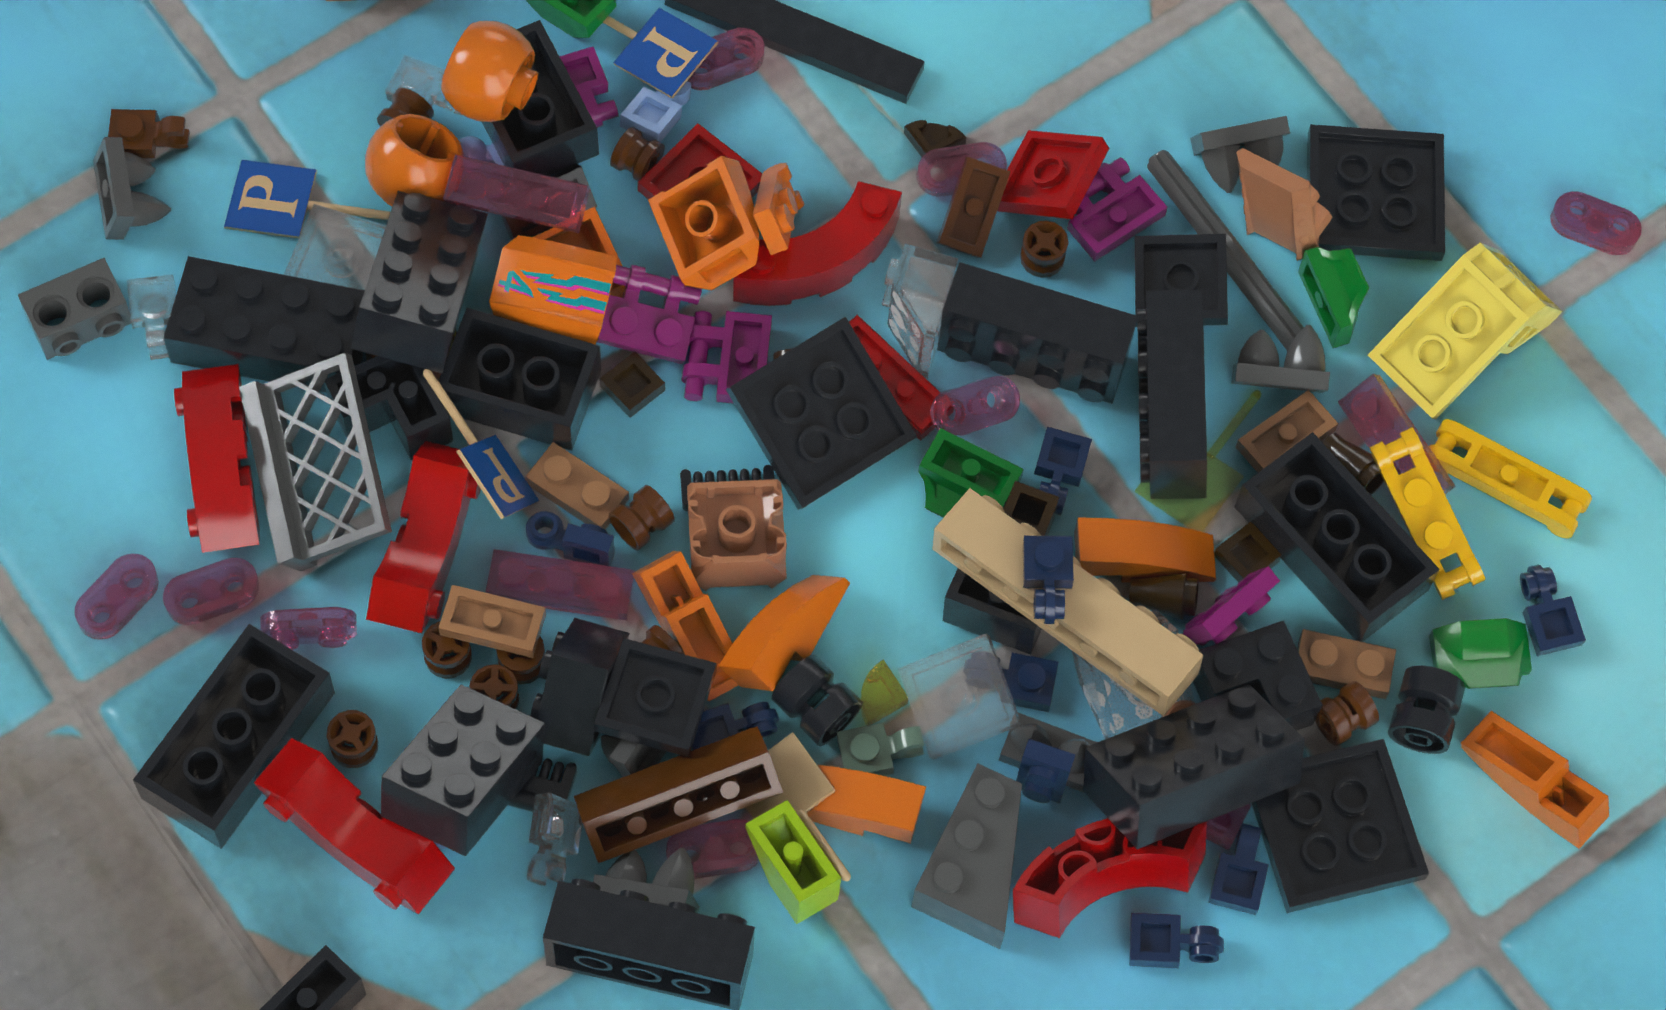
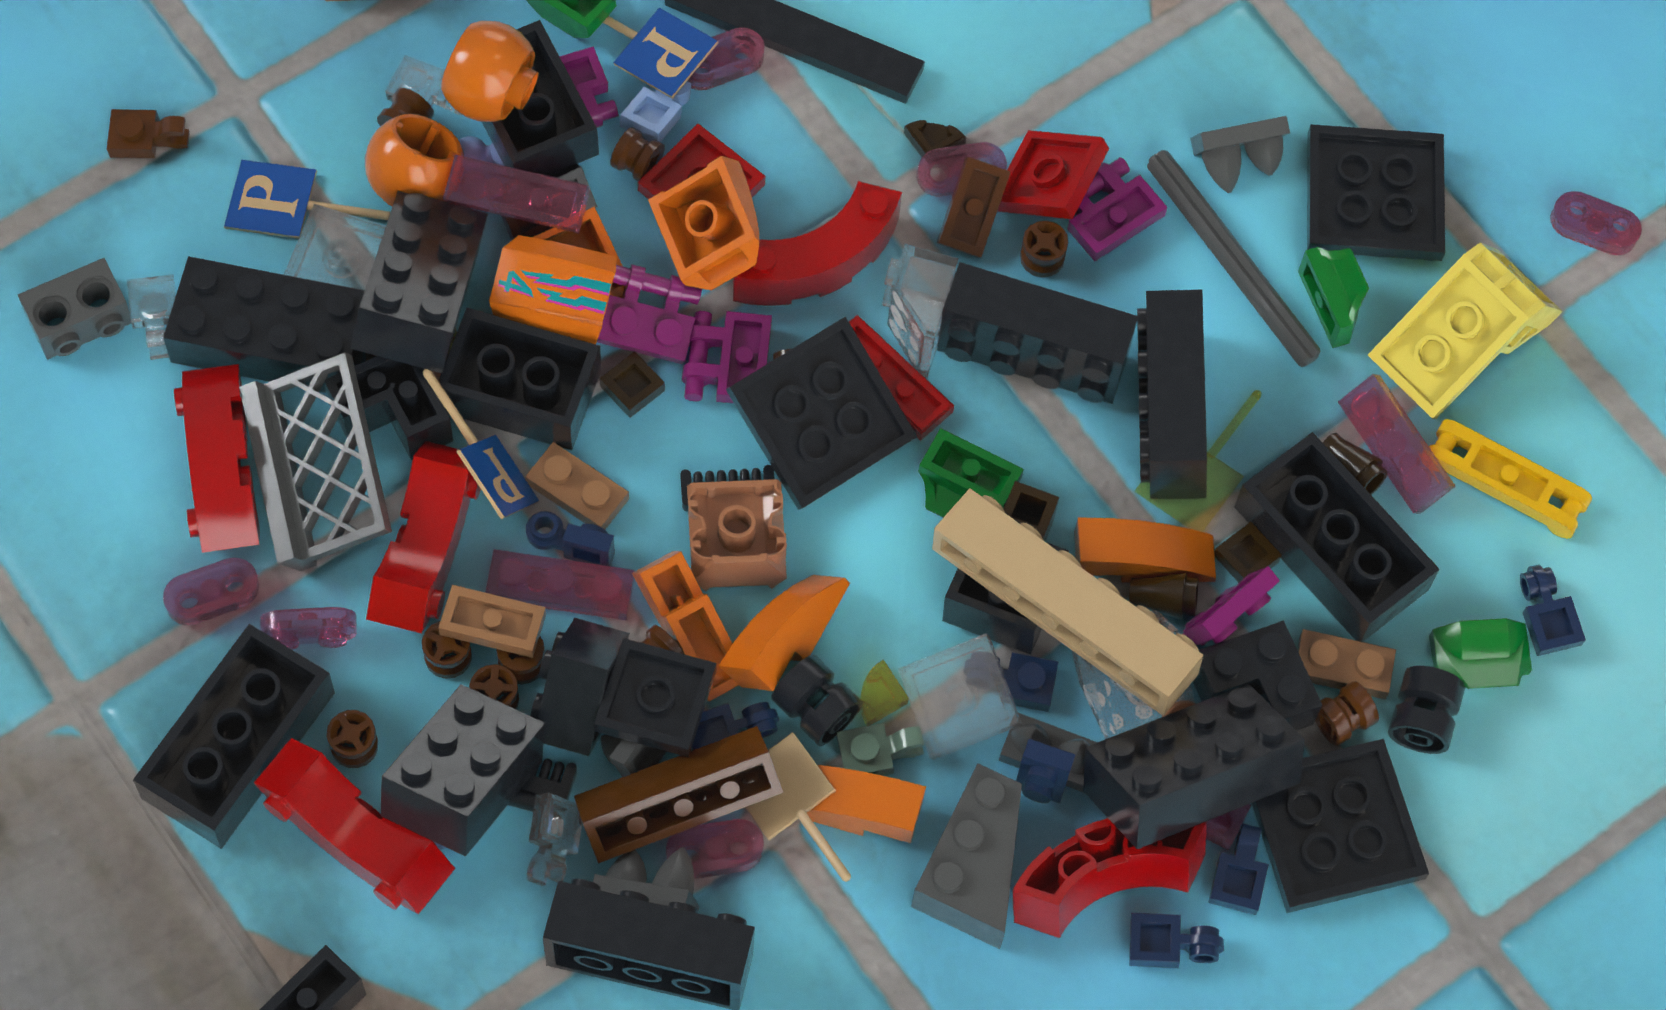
(113, 596): clear pink plate -> none
(119, 205): dark grey tile -> none
(644, 515): reddish brown wheel -> none
(776, 207): orange plate -> none
(793, 862): lime slope -> none
(972, 406): clear pink plate -> none
(1048, 566): dark blue plate -> none
(1062, 460): dark blue plate -> none
(1184, 264): black plate -> none
(1280, 204): nougat slope -> none
(1285, 430): medium nougat plate -> none
(1302, 367): dark grey tile -> none
(1427, 511): yellow plate -> none
(1537, 779): orange slope -> none

